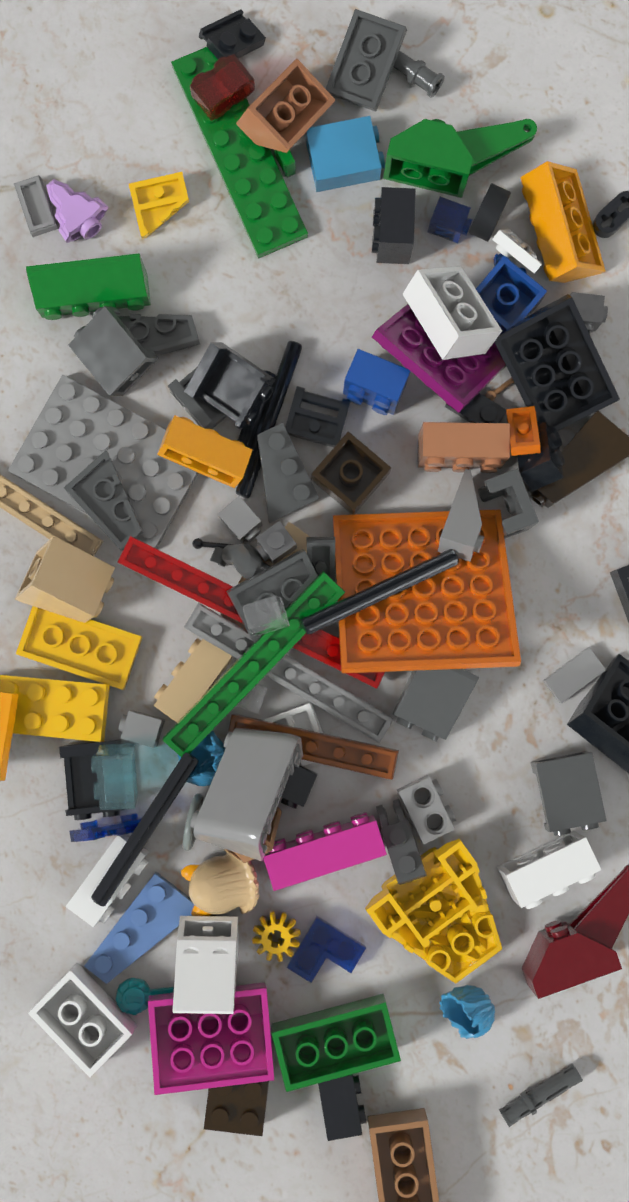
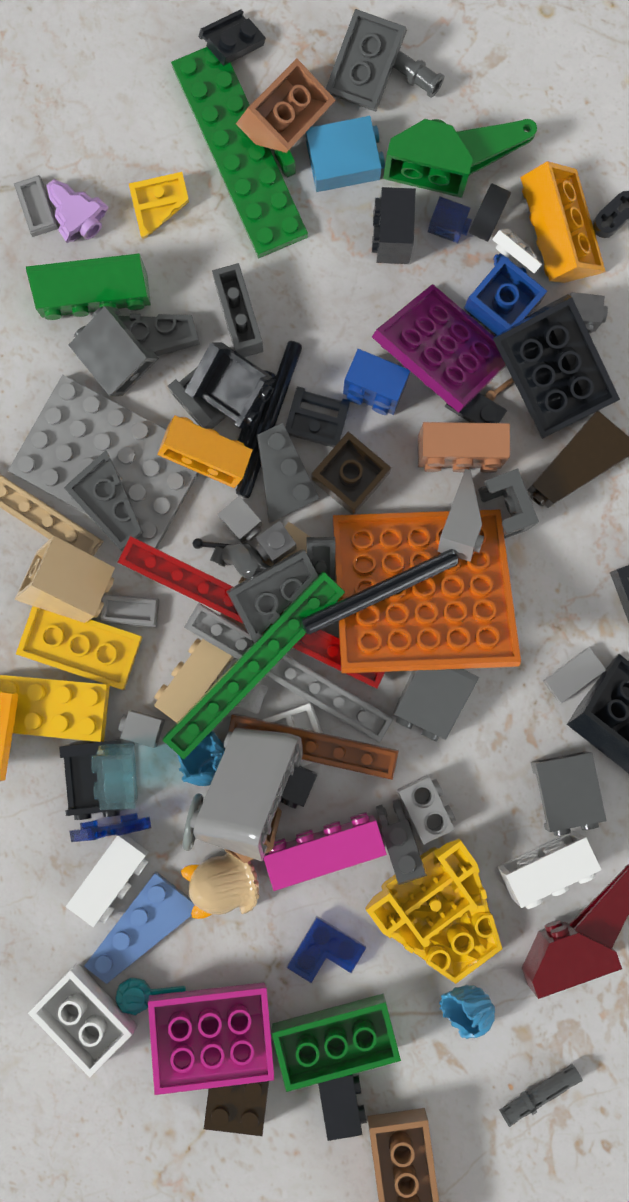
(129, 610): none -> light grey tile
(144, 829): black axle -> none
(206, 965): white slope -> none
(222, 86): clear red brick -> none
(238, 310): none -> dark grey brick
(265, 616): clear panel -> none
(265, 938): yellow gear -> none
(451, 312): white brick -> none
(523, 431): orange plate -> none
(543, 467): black brick -> none

